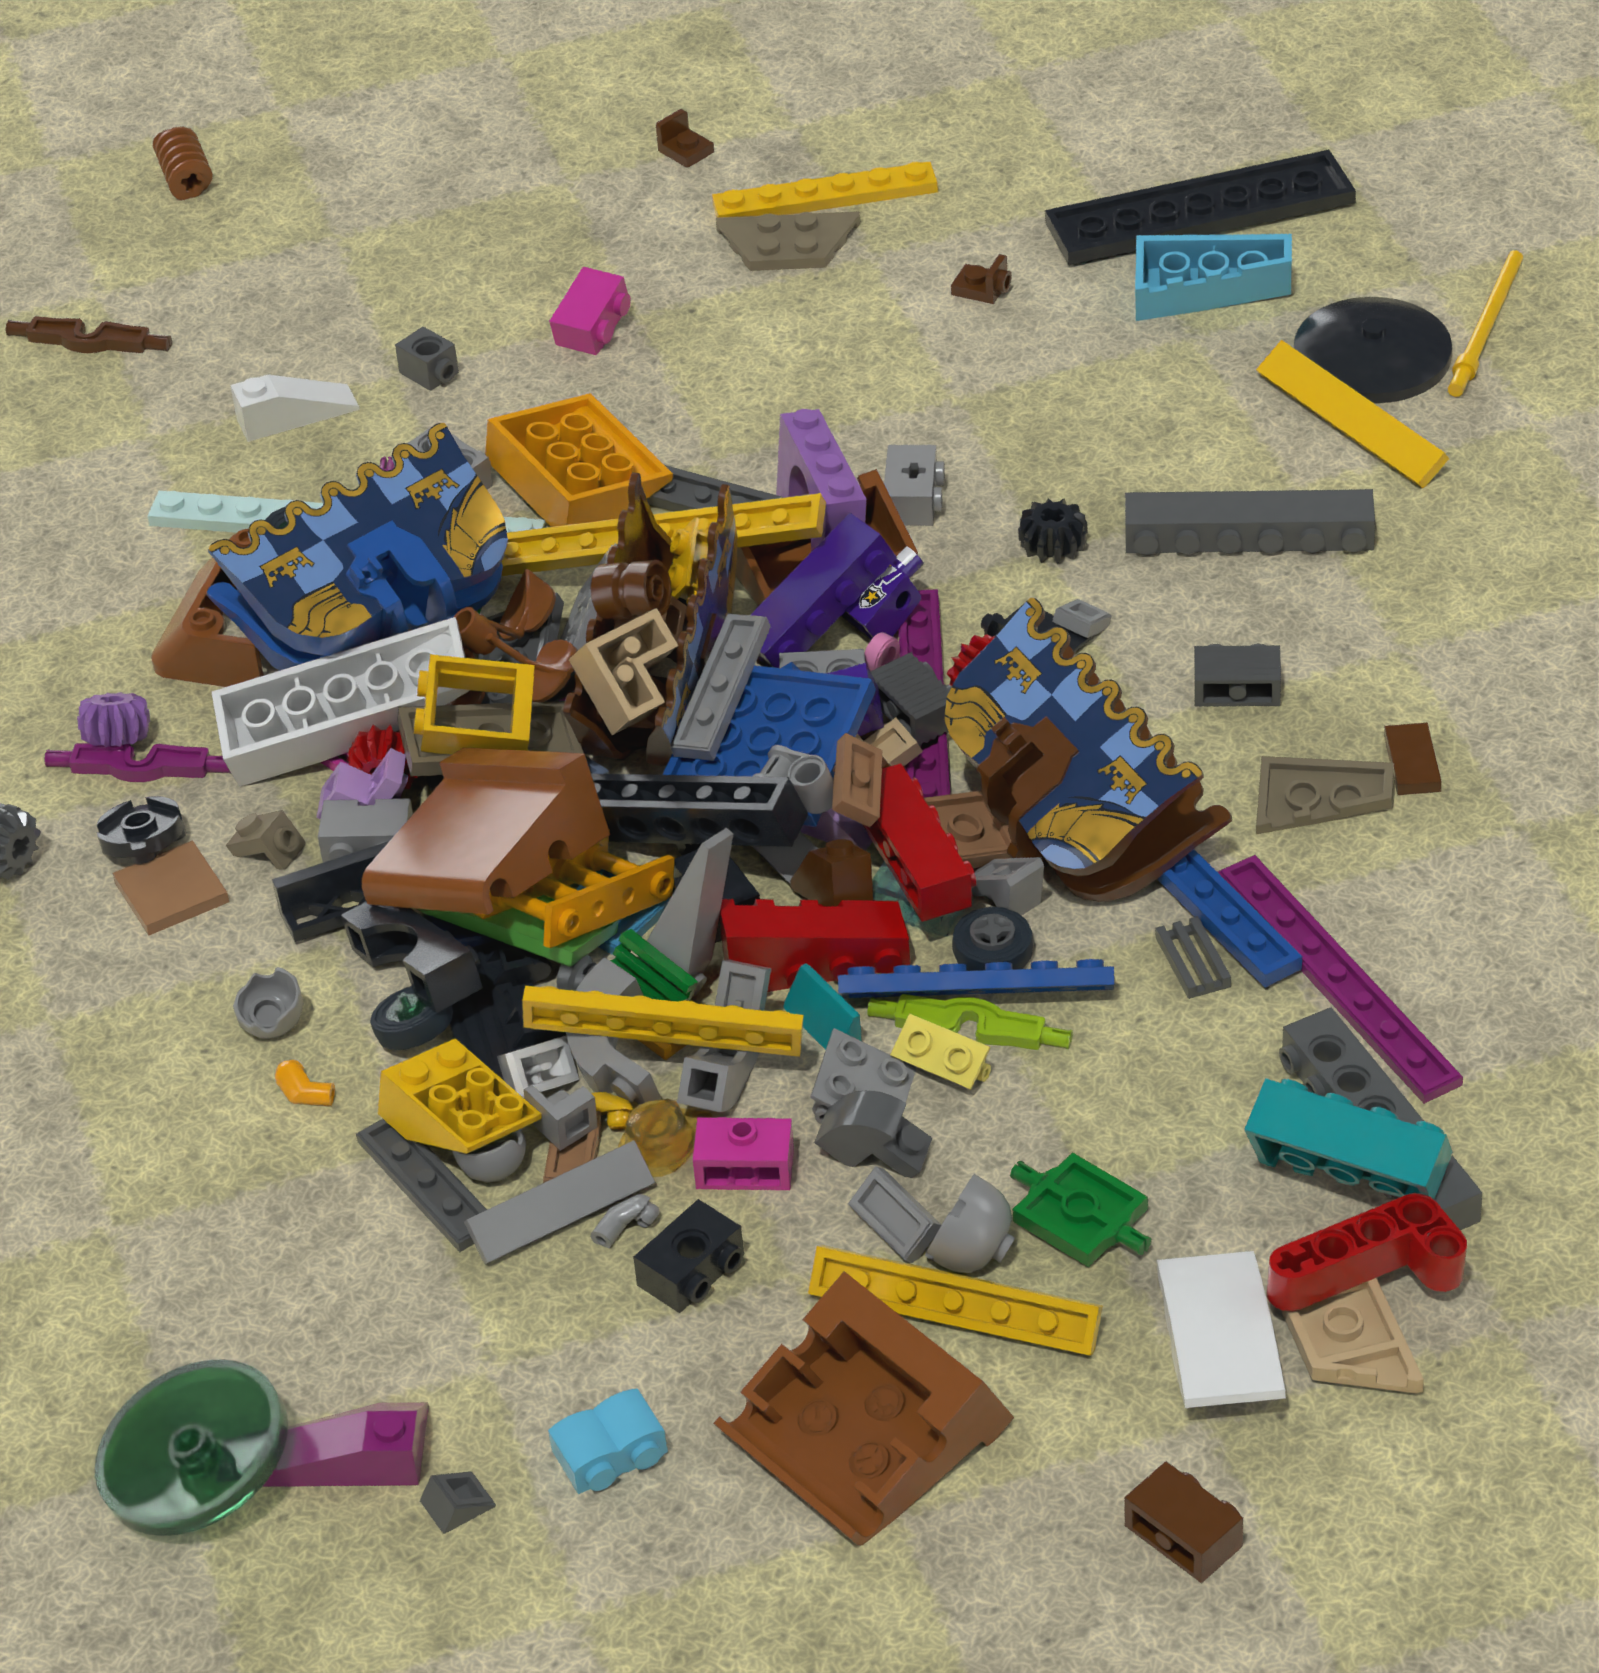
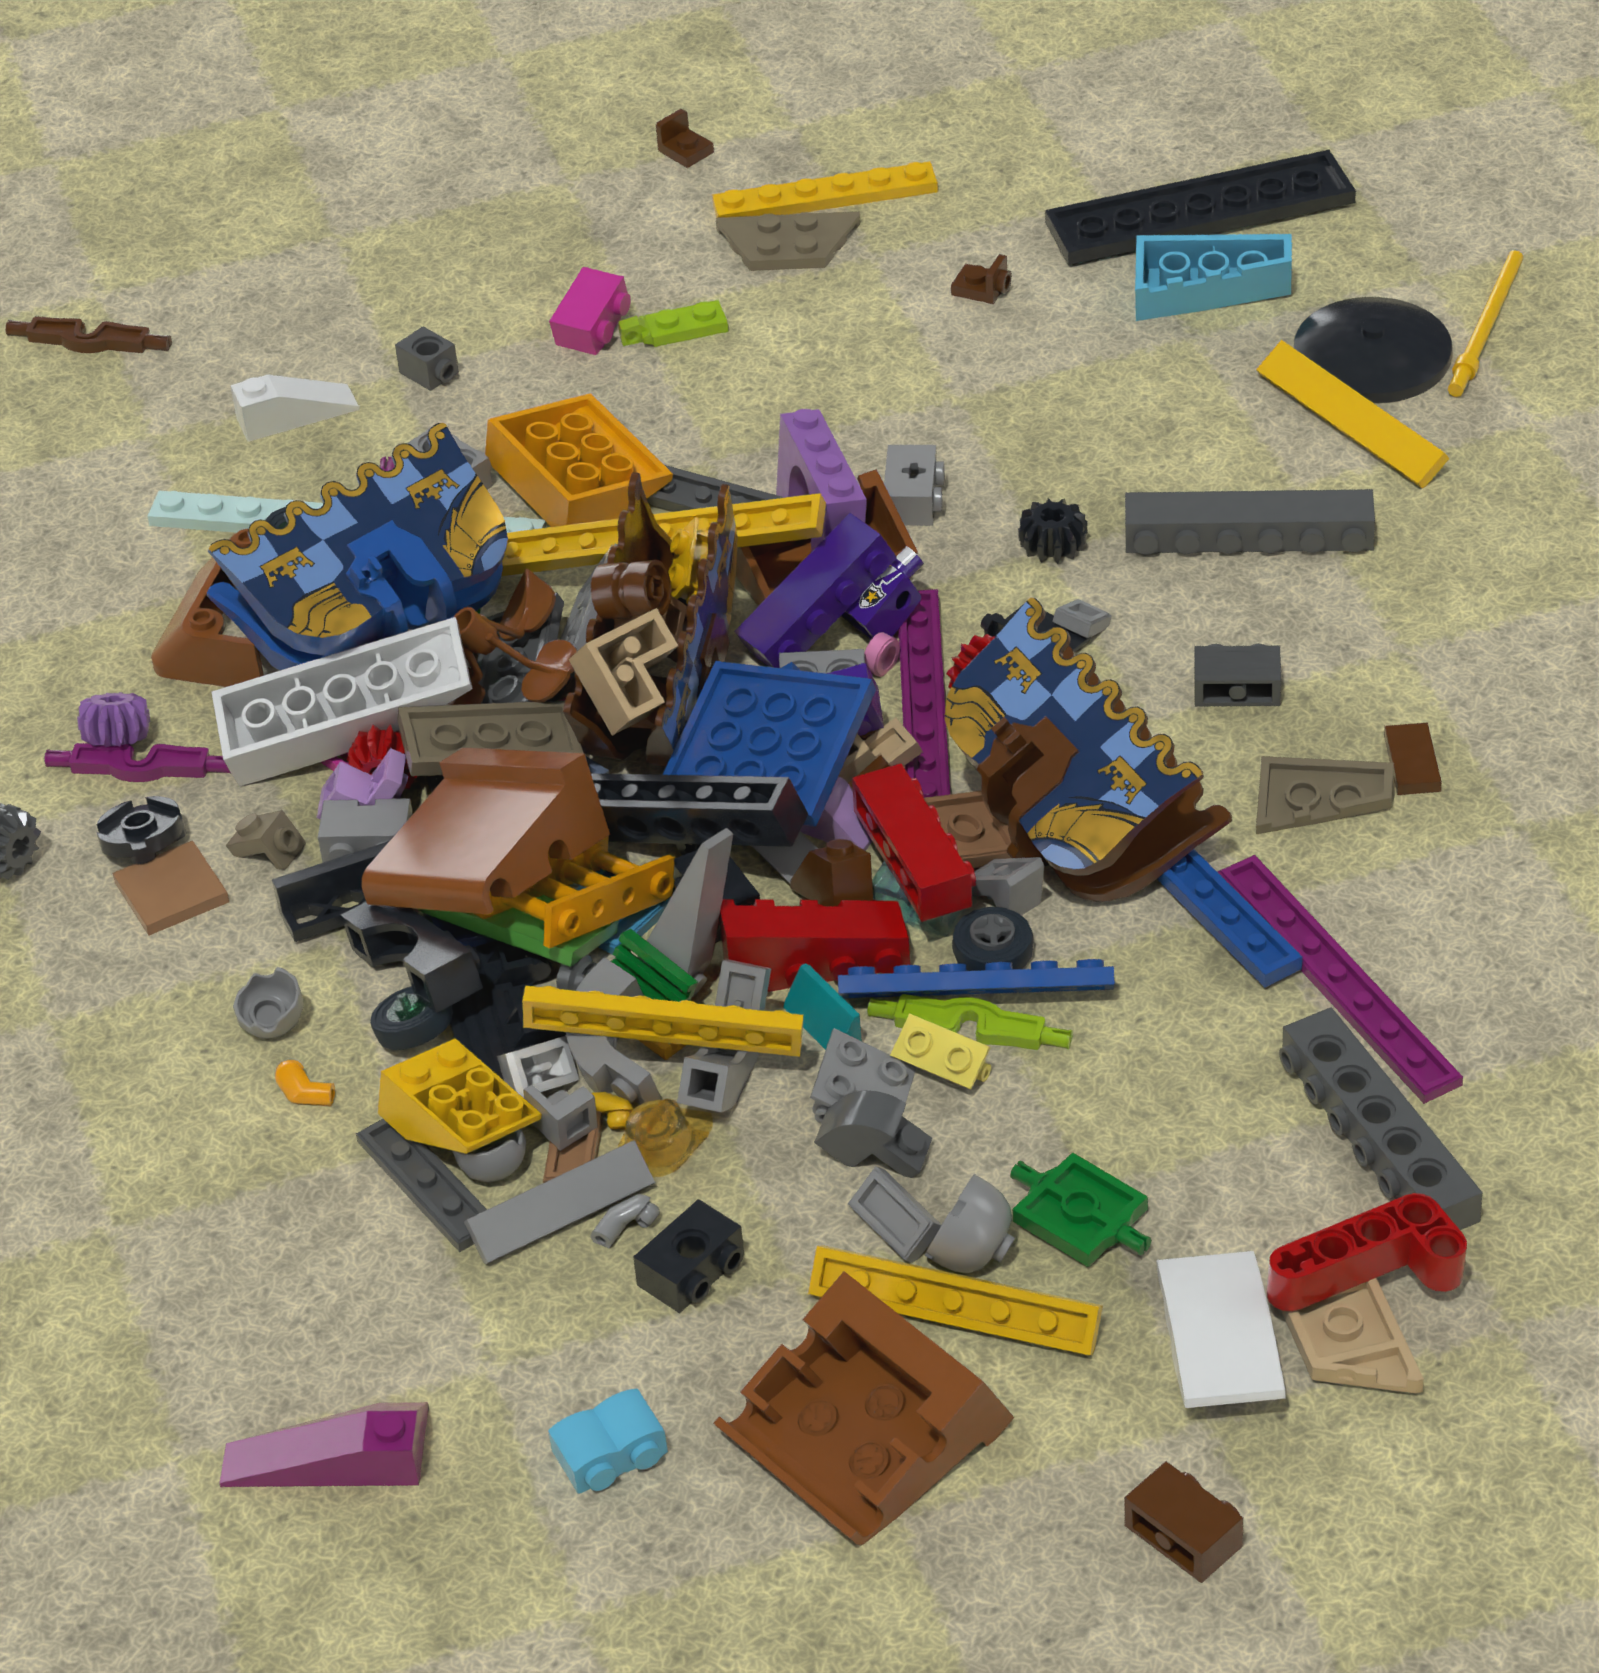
(182, 162): dark orange piece -> none
(191, 1447): clear green dish -> none
(455, 1499): dark grey slope -> none
(476, 676): yellow window -> none
(674, 325): none -> lime hinge
(720, 687): light grey tile -> none
(743, 1153): dark pink brick -> none
(807, 773): light grey piece -> none
(857, 780): medium nougat hinge -> none
(913, 696): dark grey brick -> none
(1209, 951): dark grey tile -> none
(1346, 1140): teal wedge -> none

